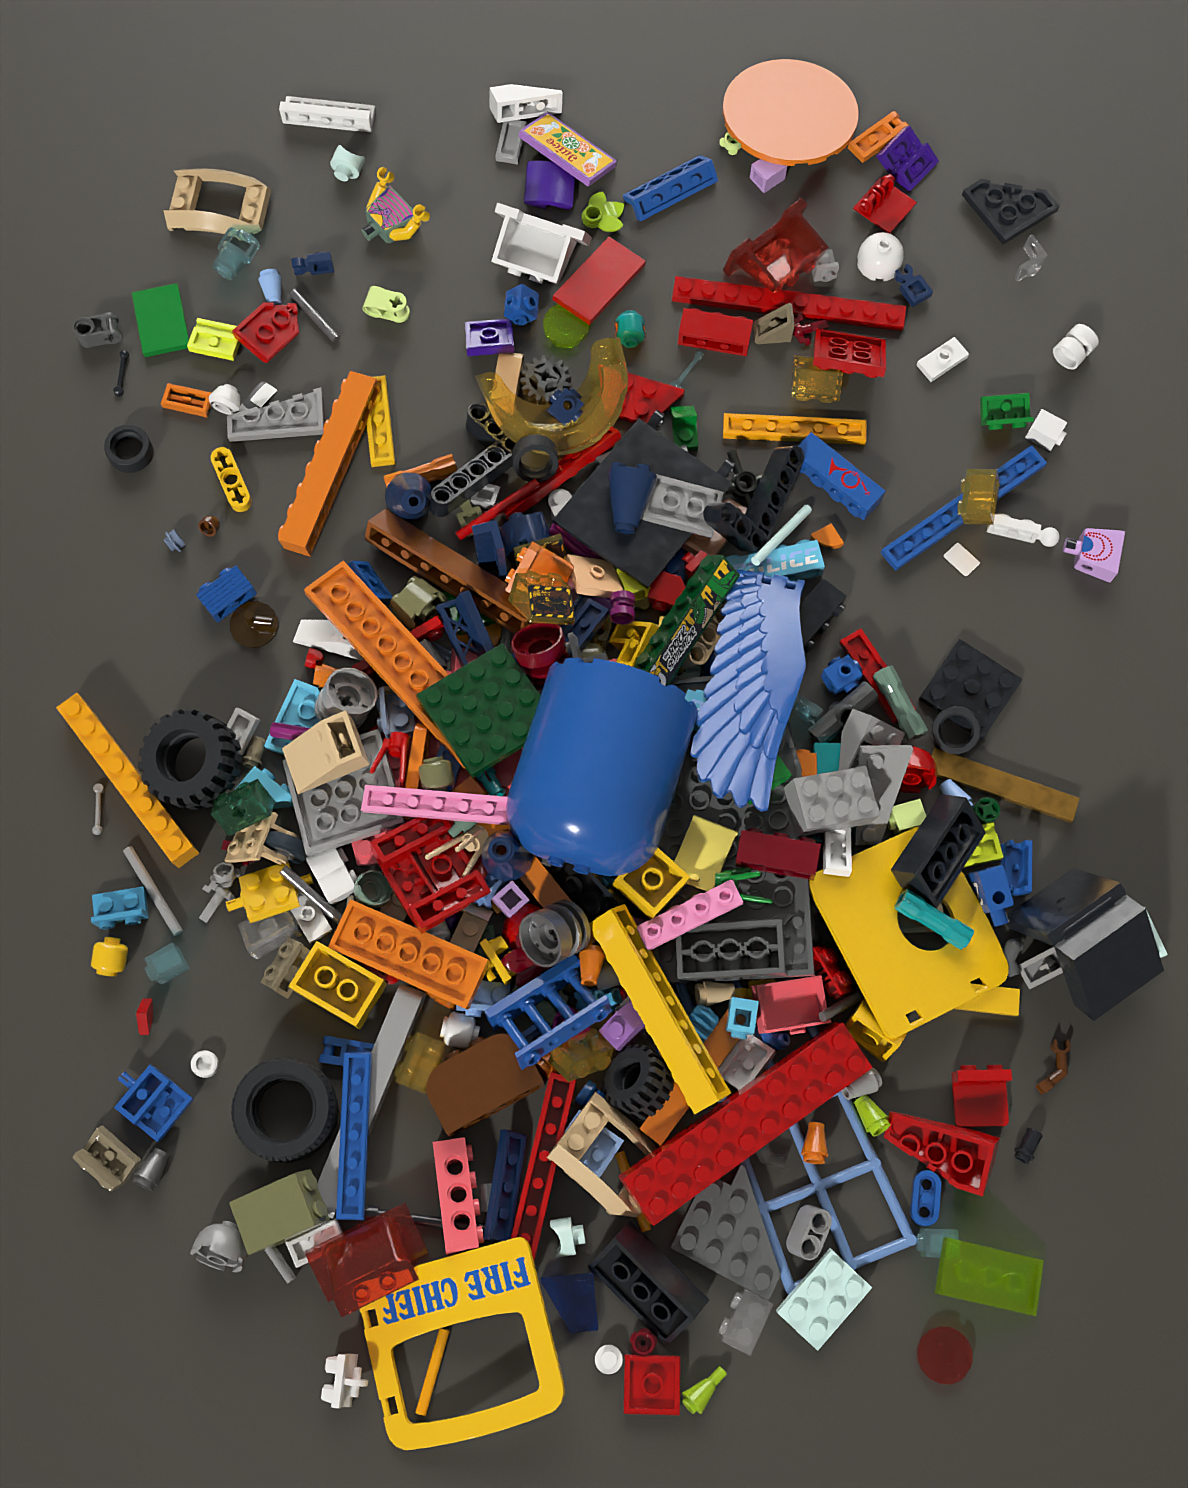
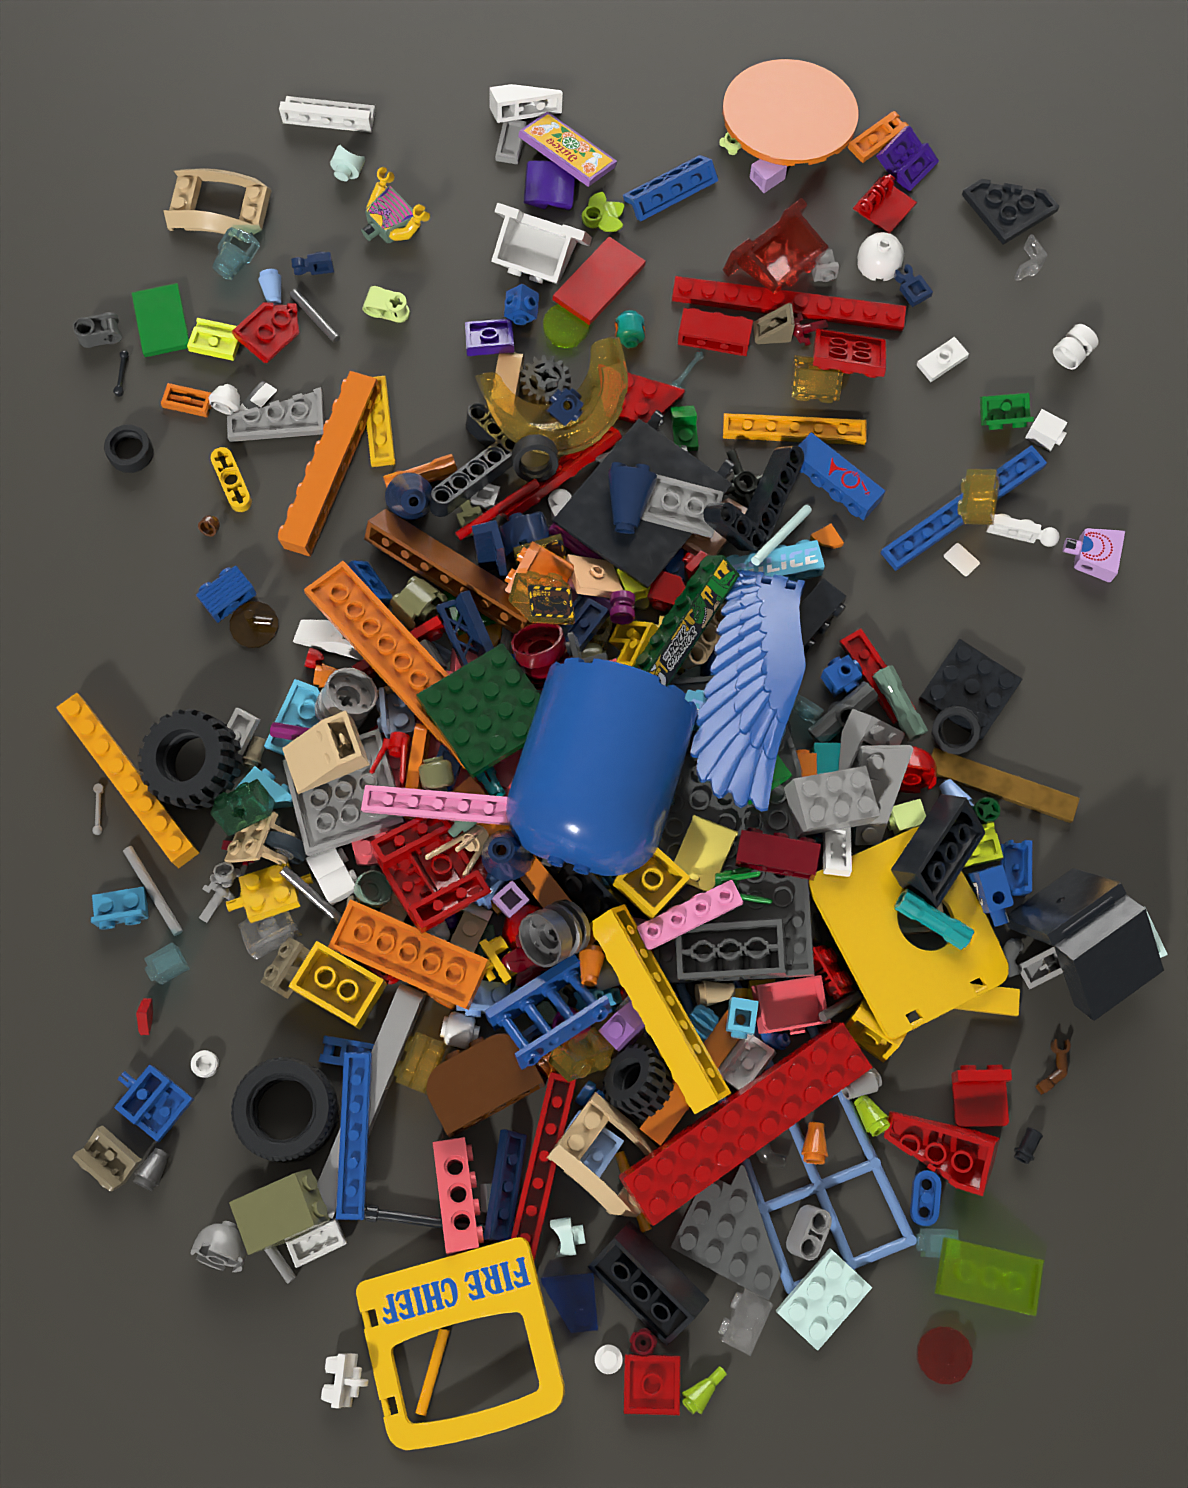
(109, 957): yellow head -> none
(174, 541): sand blue plate -> none
(311, 919): white plate -> none
(368, 1260): clear red windscreen -> none

